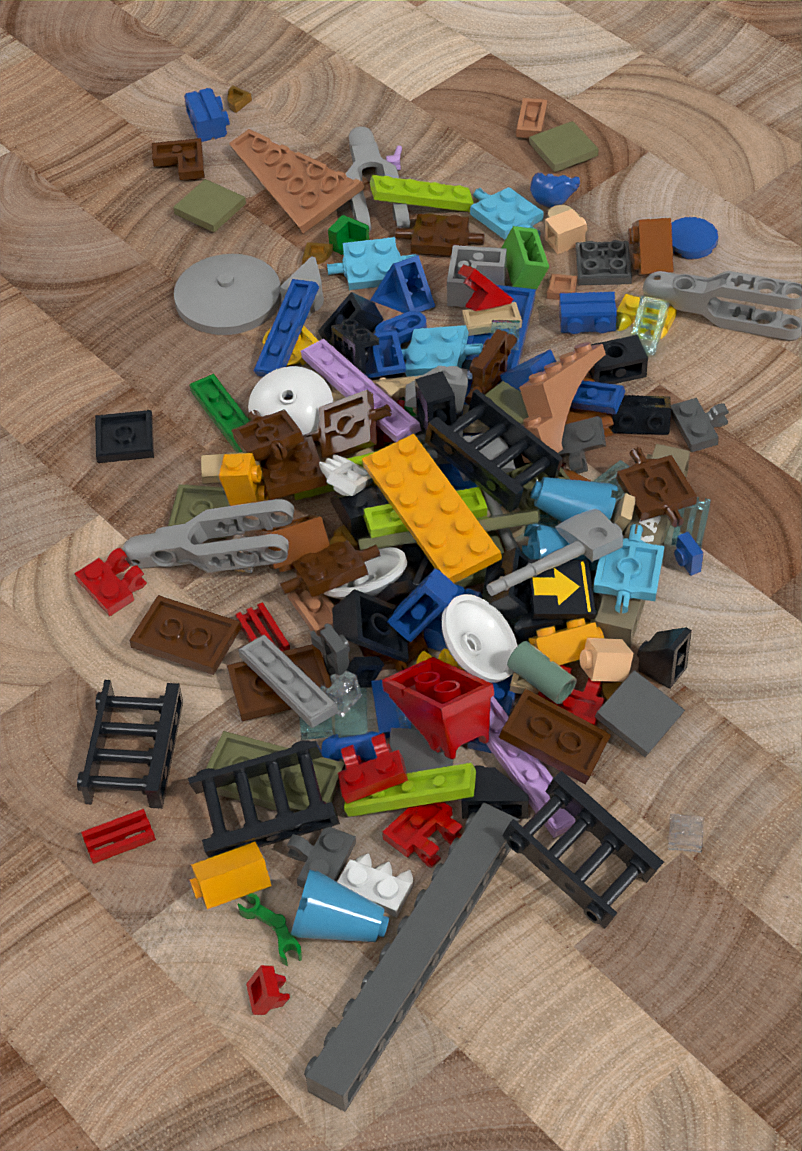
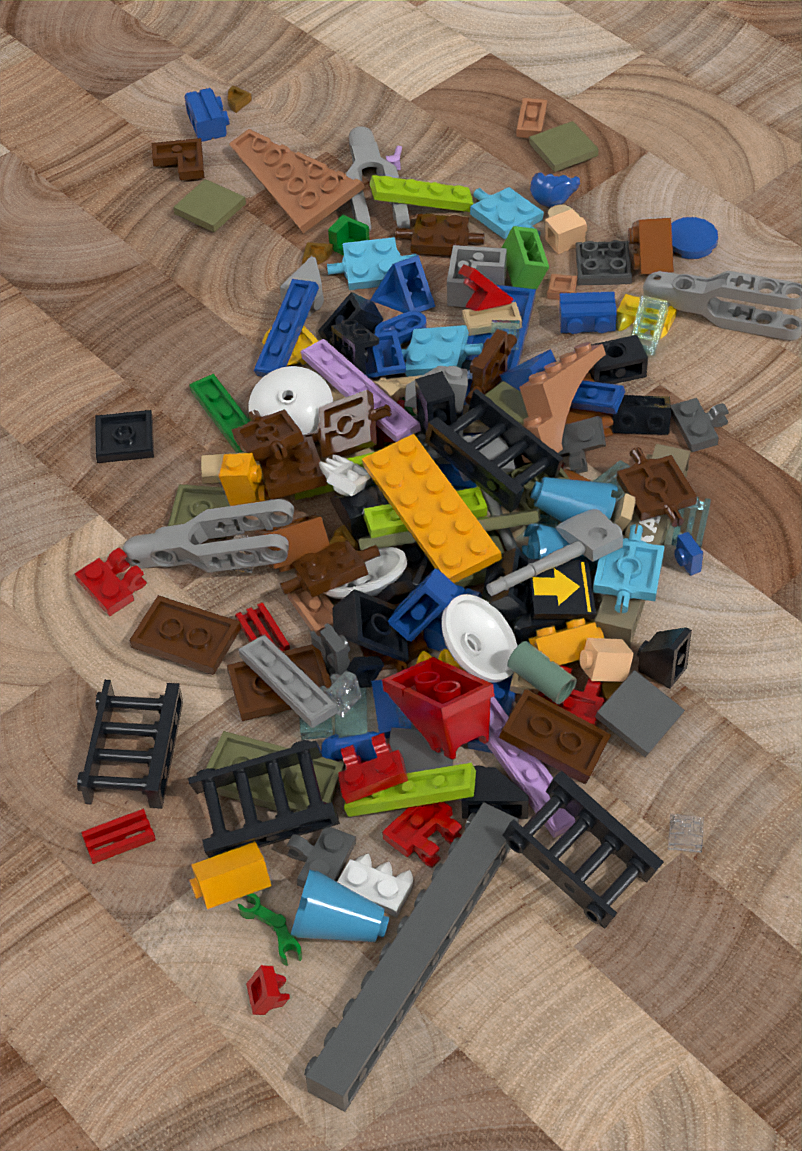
(227, 294): light grey dish -> none

